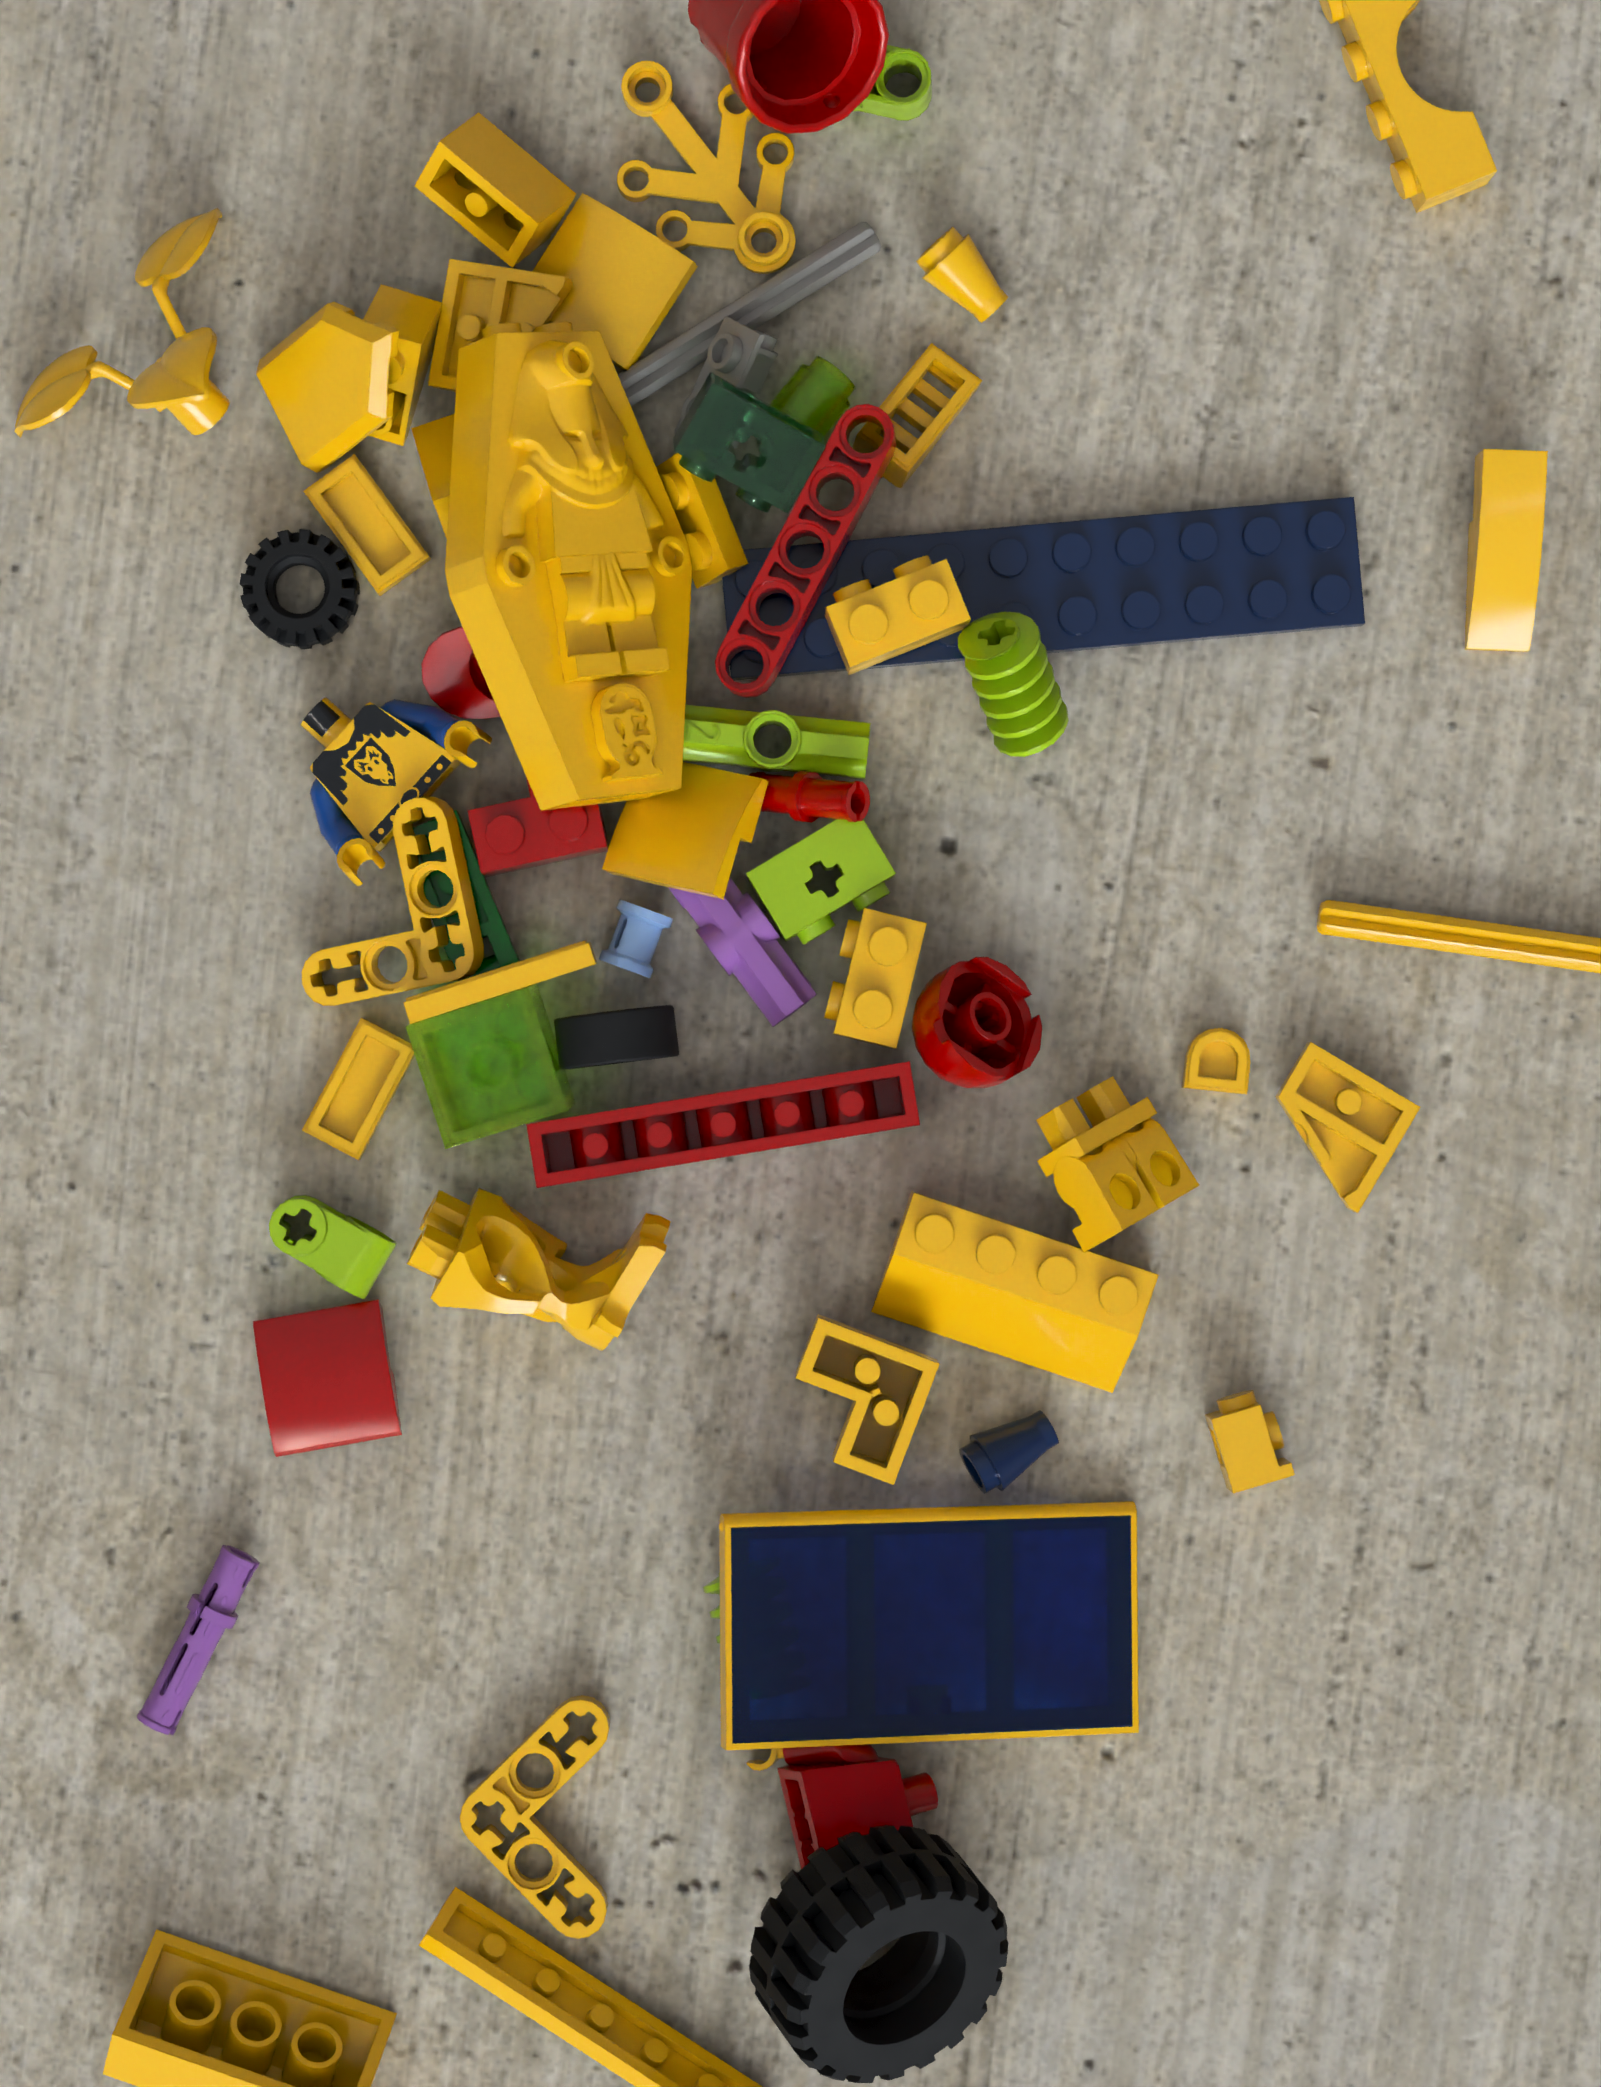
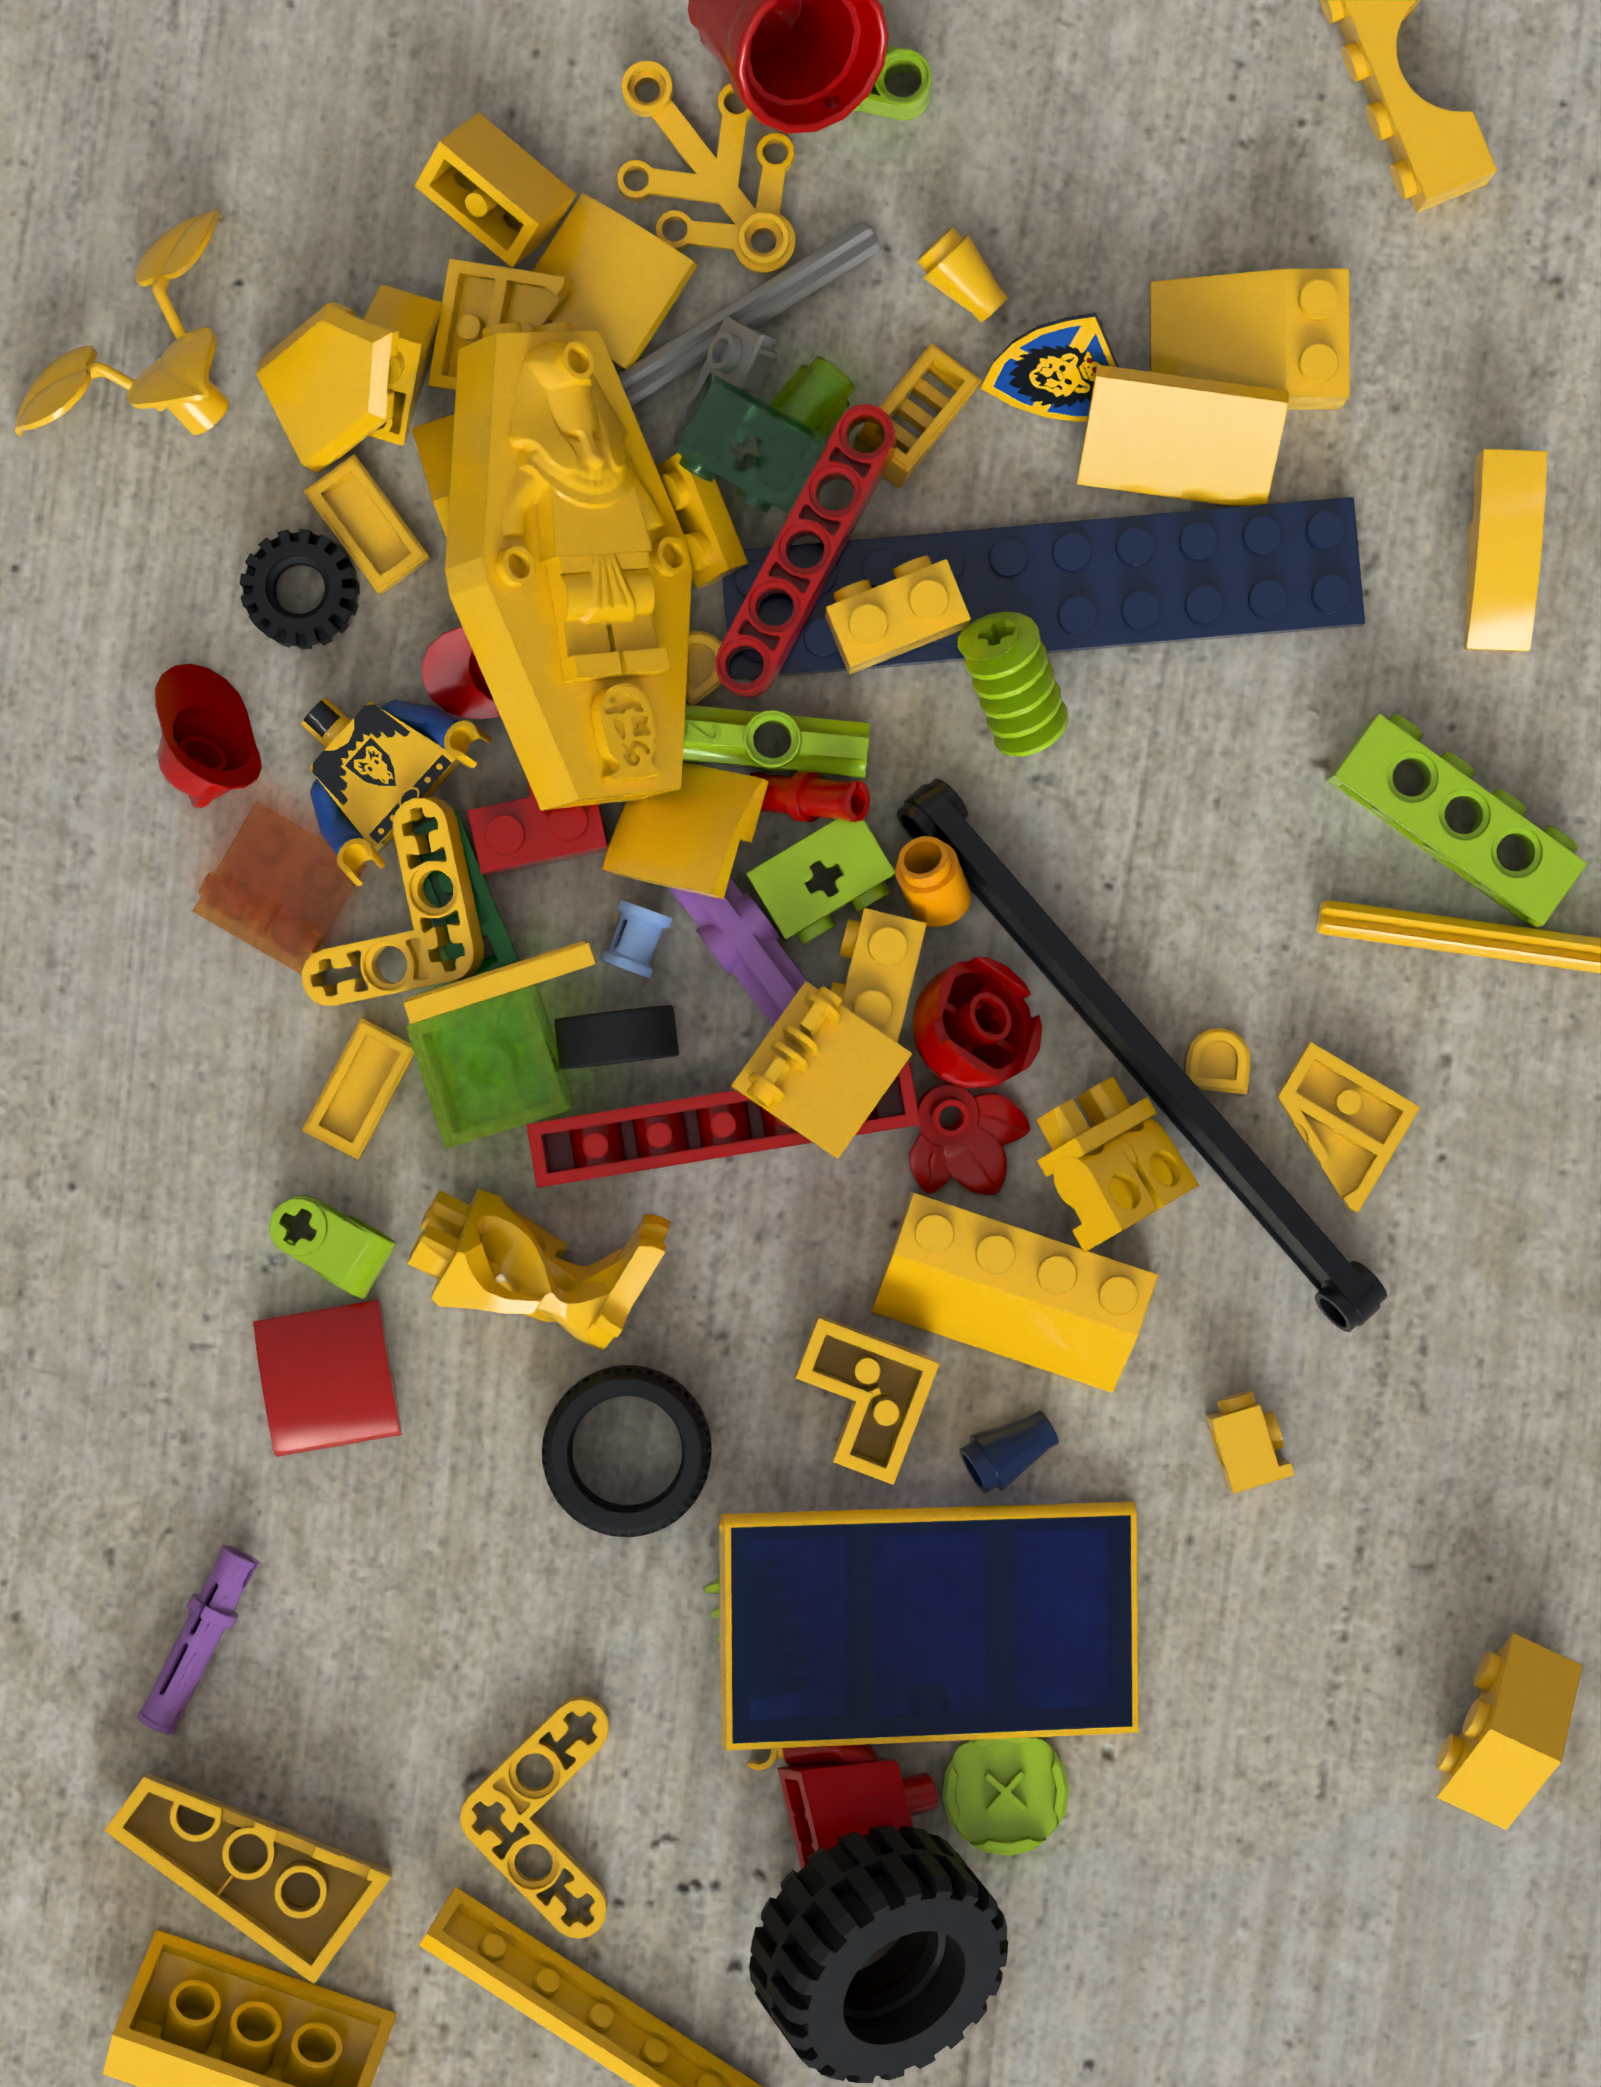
(205, 734): none -> red piece
(257, 1875): none -> yellow wedge
(276, 888): none -> clear orange hinge
(601, 1514): none -> black tyre
(701, 667): none -> yellow tile
(821, 1069): none -> yellow hinge
(932, 881): none -> light orange brick
(970, 1146): none -> red plate
(1005, 1793): none -> lime tile
(1052, 368): none -> shield
(1182, 437): none -> yellow tile
(1258, 331): none -> yellow slope
(1346, 1289): none -> black piece
(1367, 778): none -> lime brick
(1510, 1732): none -> yellow brick

